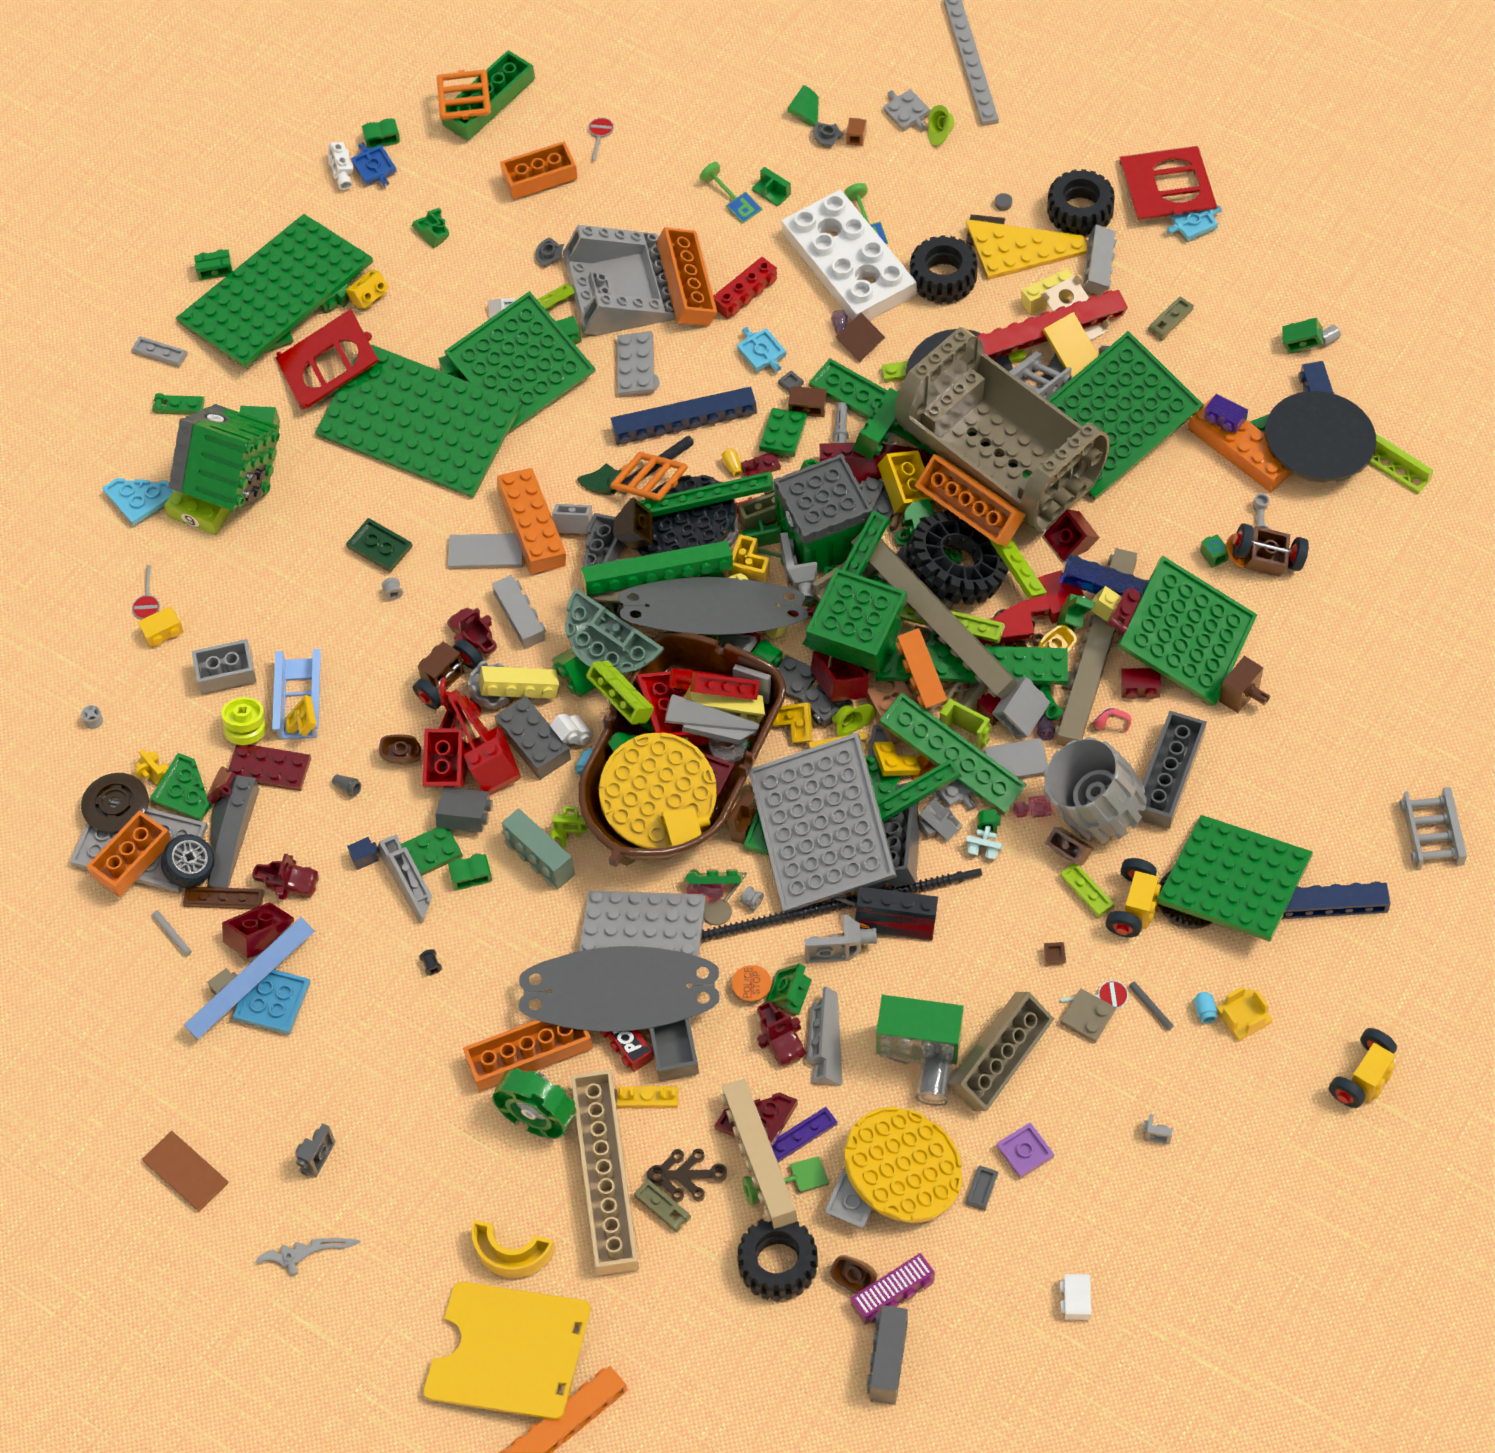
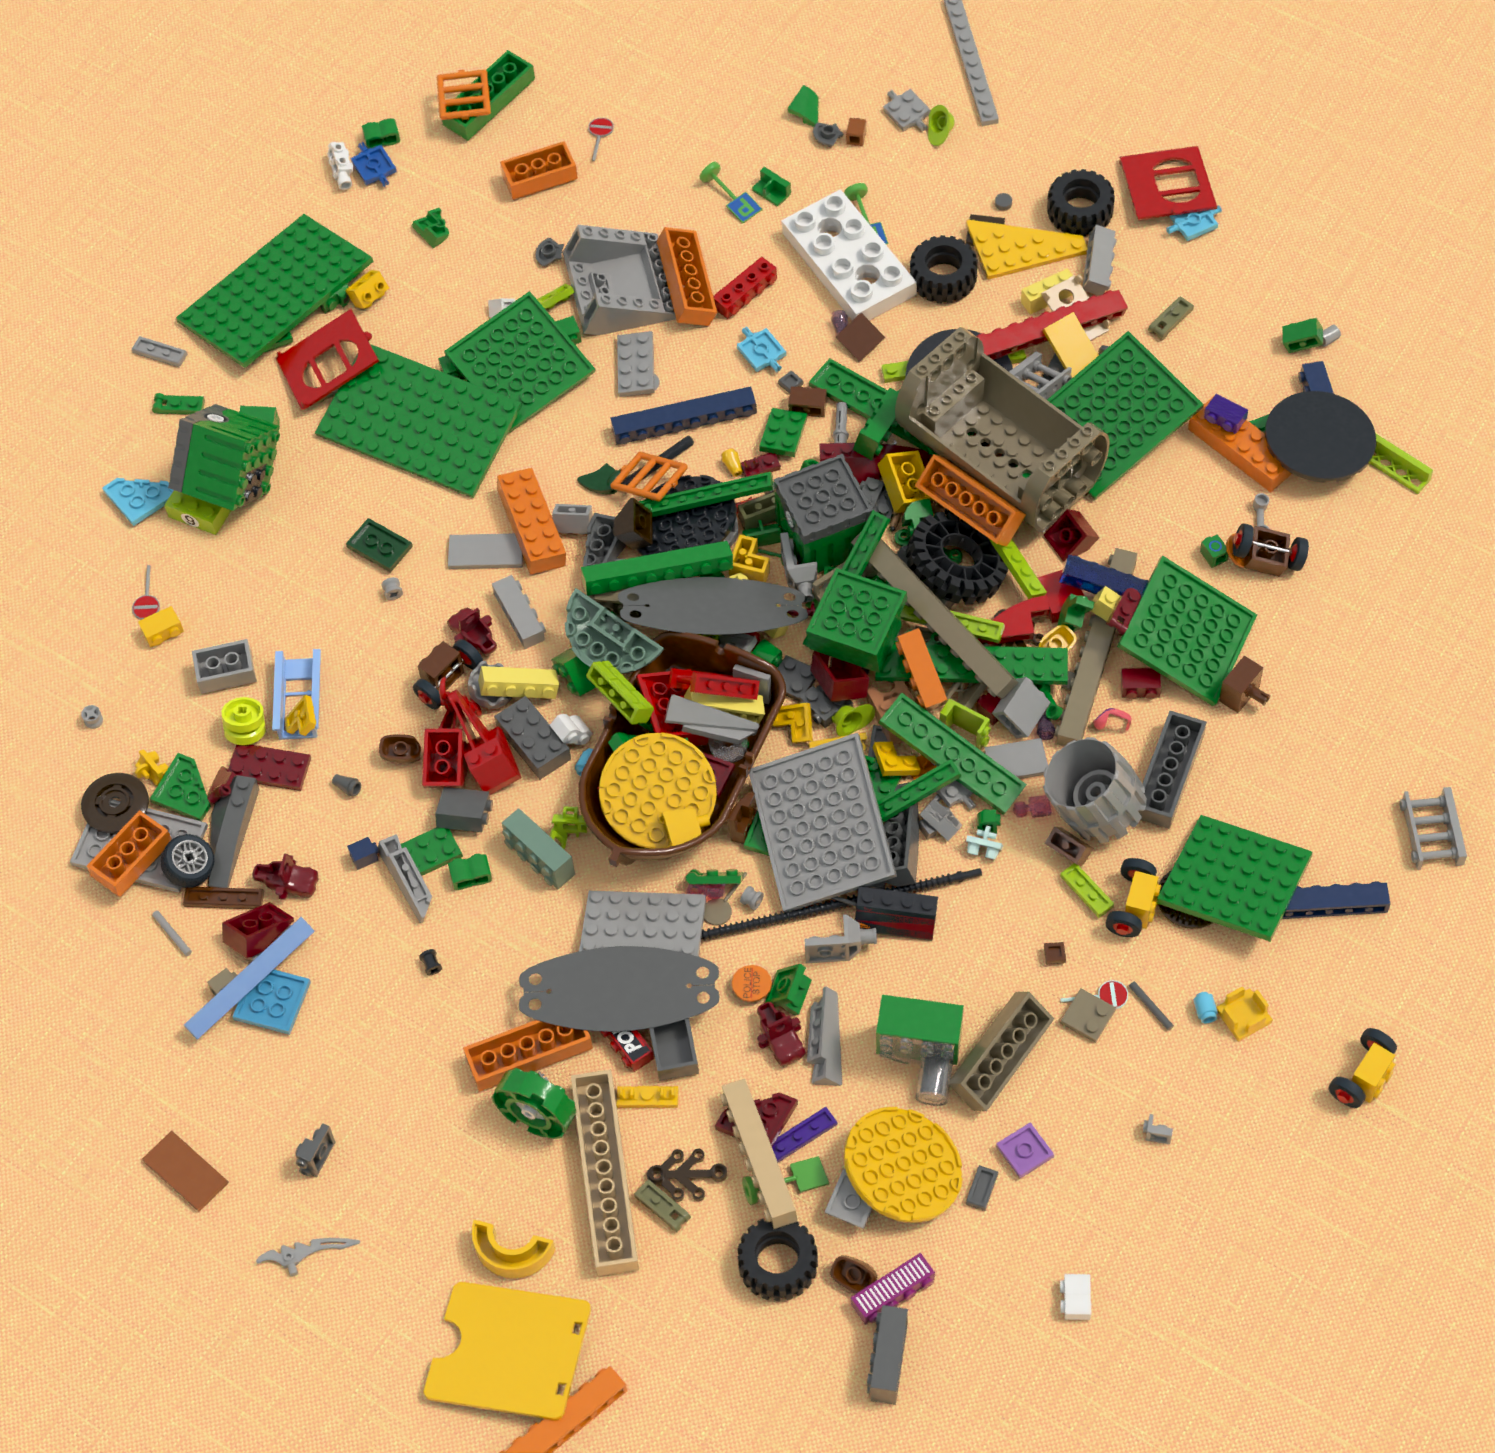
(213, 264): green brick -> none

